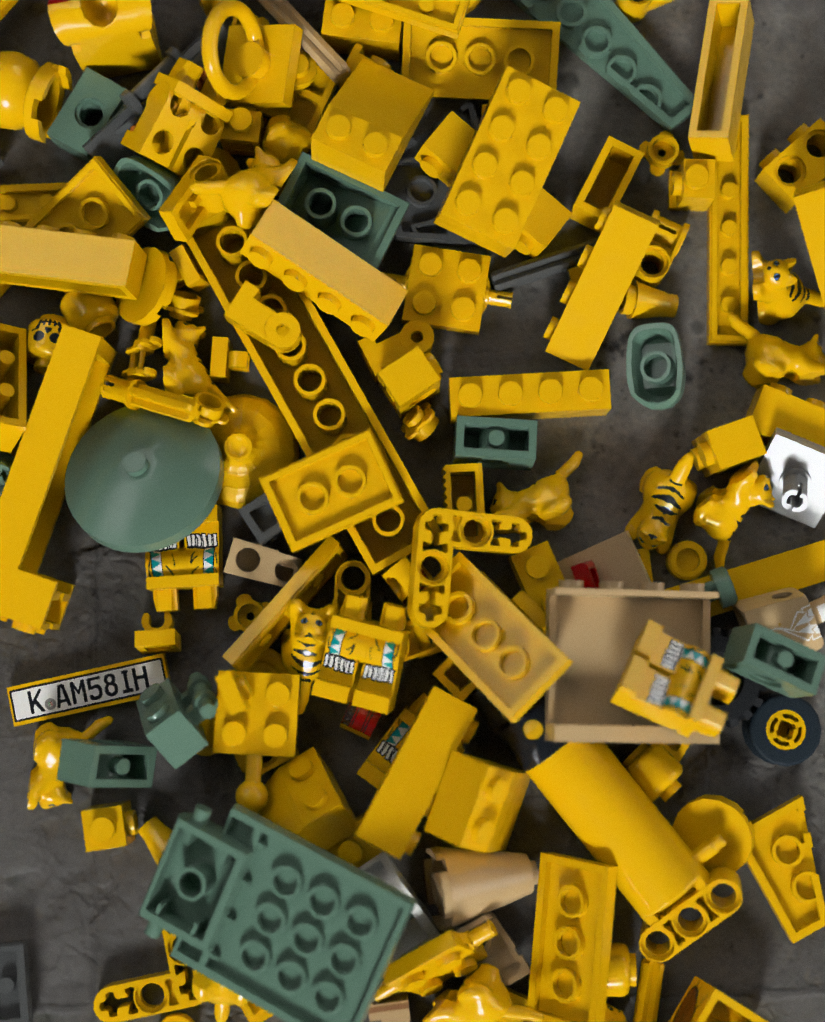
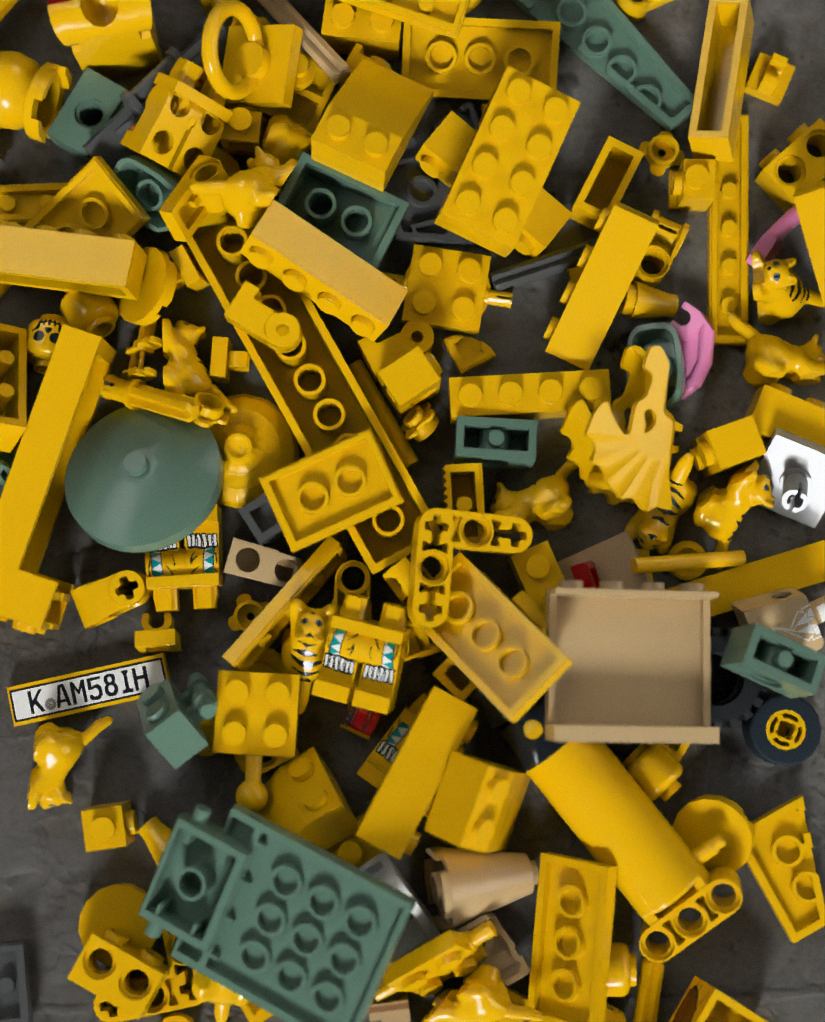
(106, 598): none -> yellow piece
(106, 763): sand green brick -> none
(115, 908): none -> yellow tile
(115, 983): none -> yellow brick
(184, 306): yellow plate -> none
(234, 691): yellow plate -> none
(383, 413): none -> yellow bar
(468, 352): none -> yellow tile
(633, 460): none -> yellow animal
(674, 683): yellow hips -> none
(687, 561): none -> yellow bar
(698, 348): none -> bright pink piece
(723, 584): sand green tile -> none
(769, 78): none -> yellow tile
(770, 243): none -> bright pink piece

